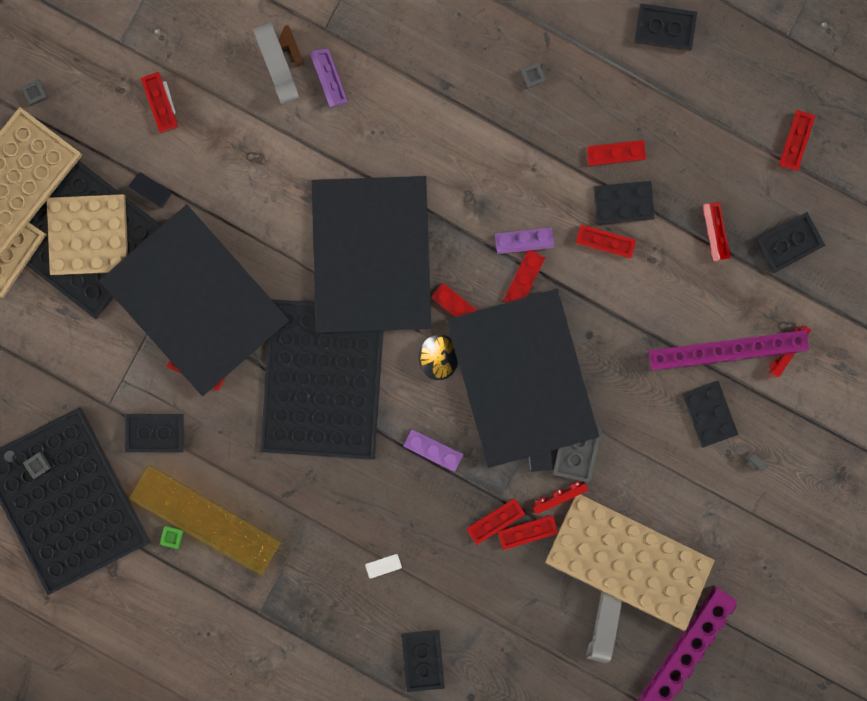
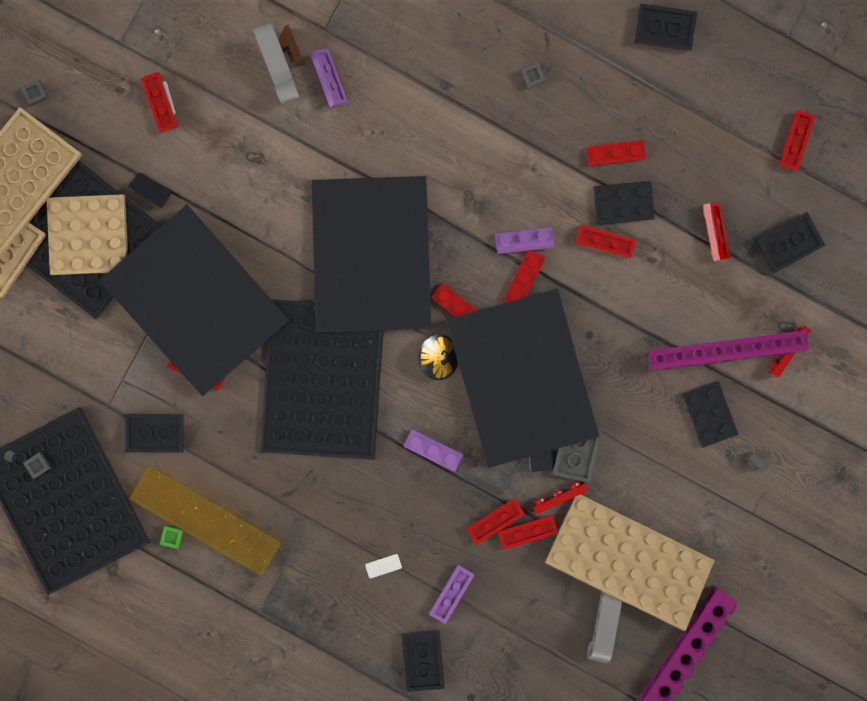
(451, 594): none -> medium lavender plate

